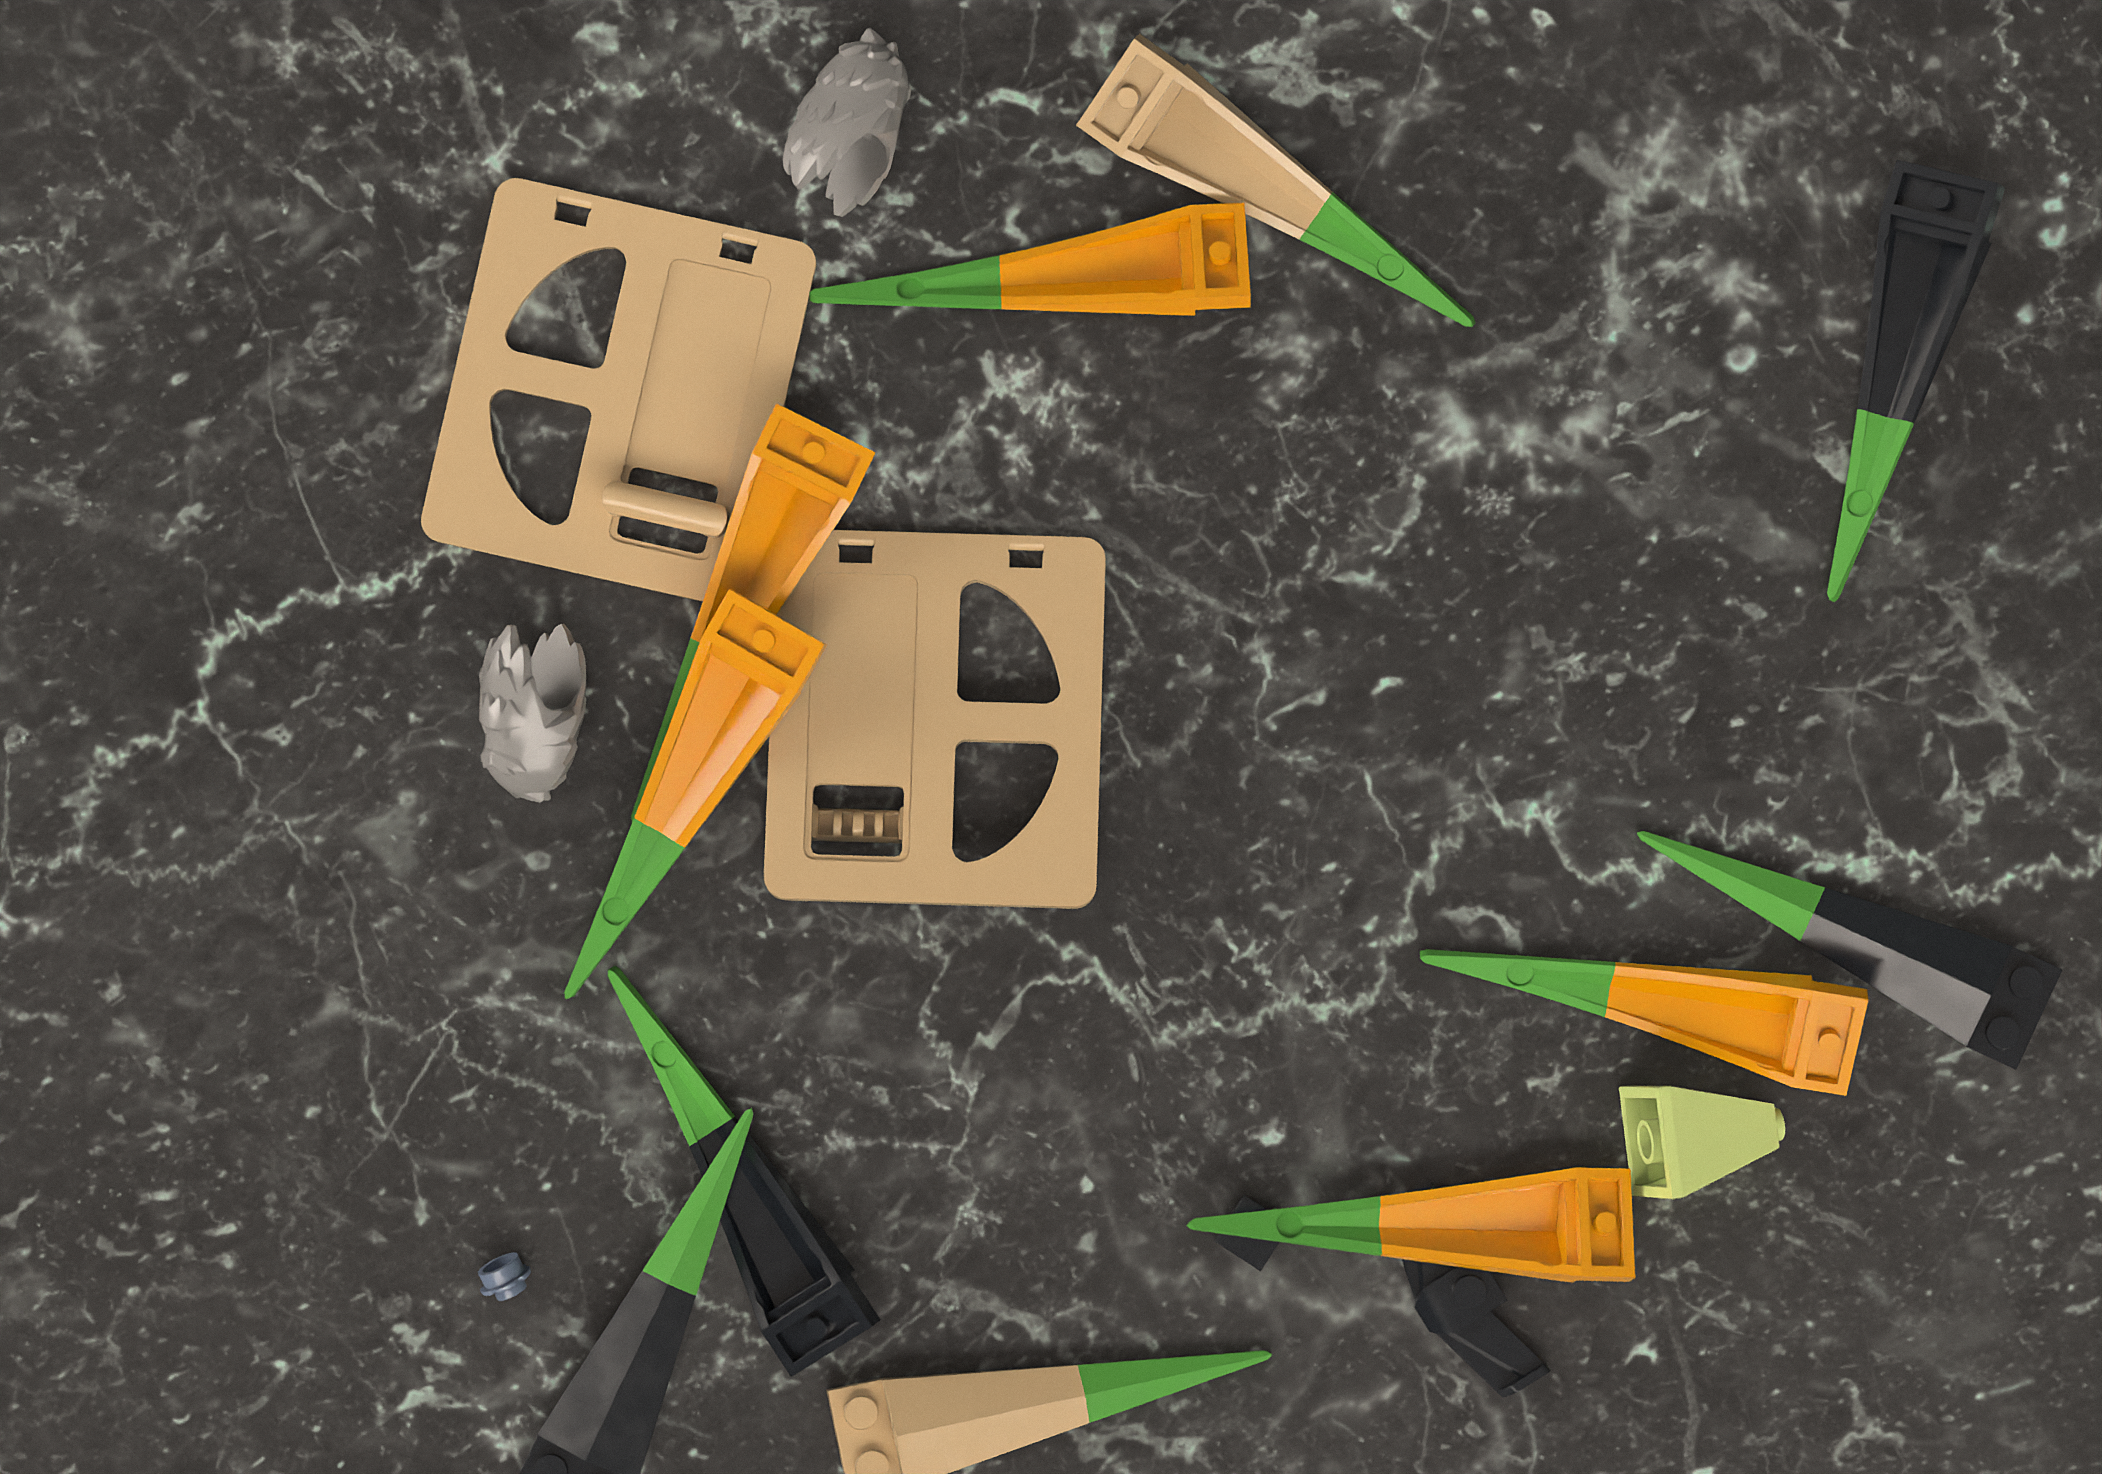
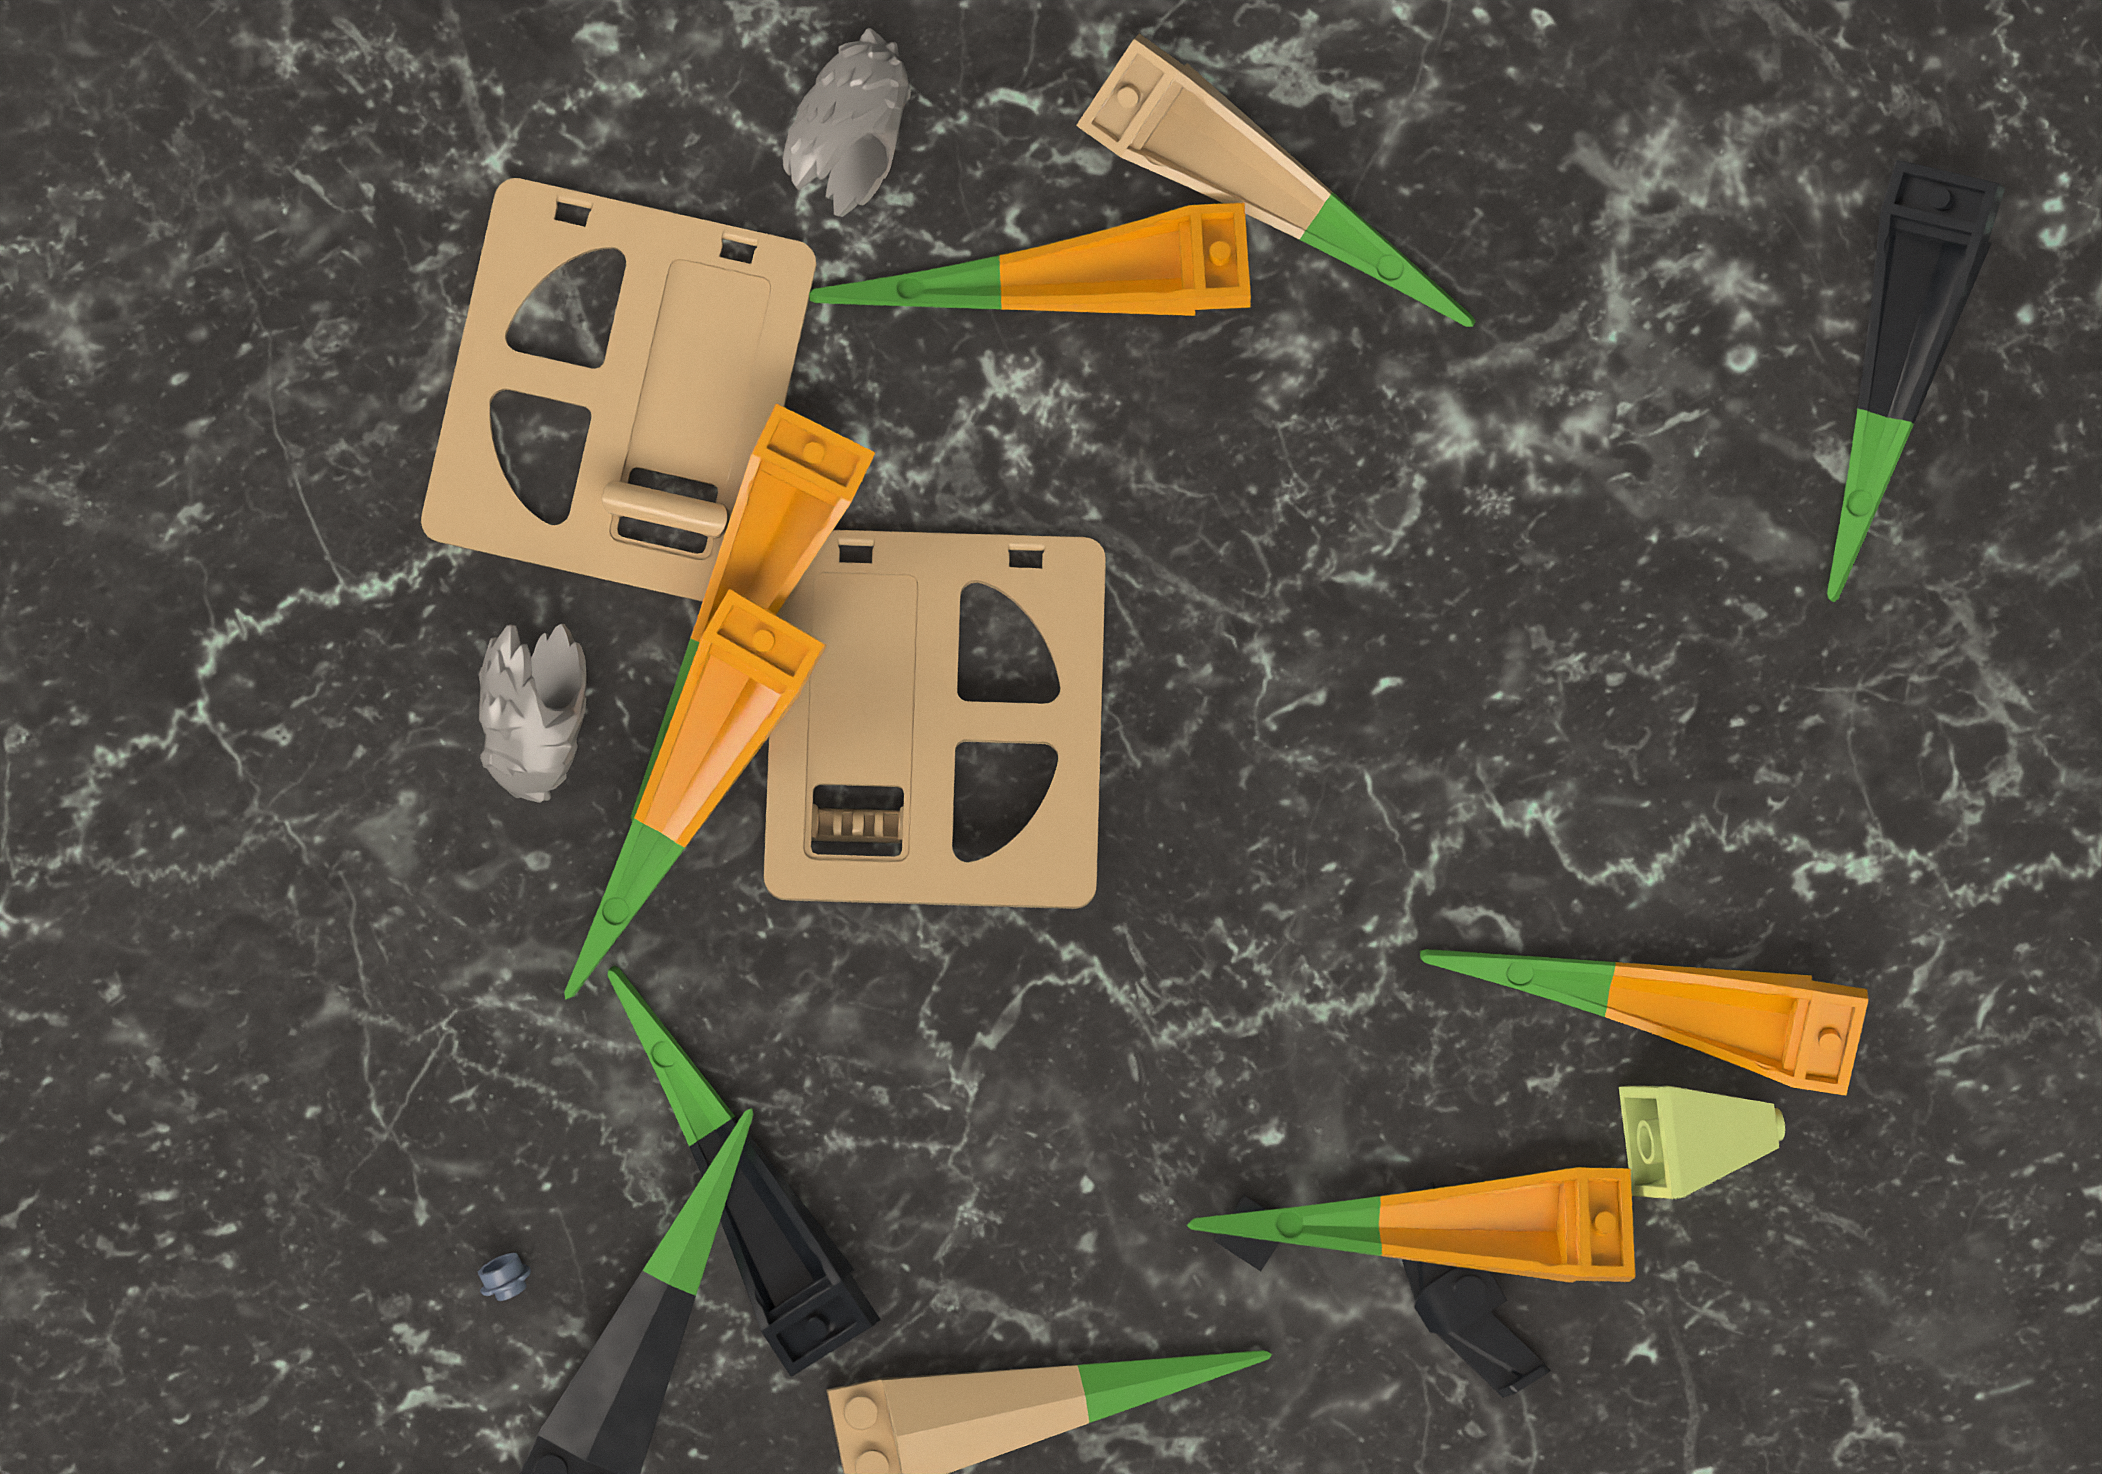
(1950, 978): black plate -> none

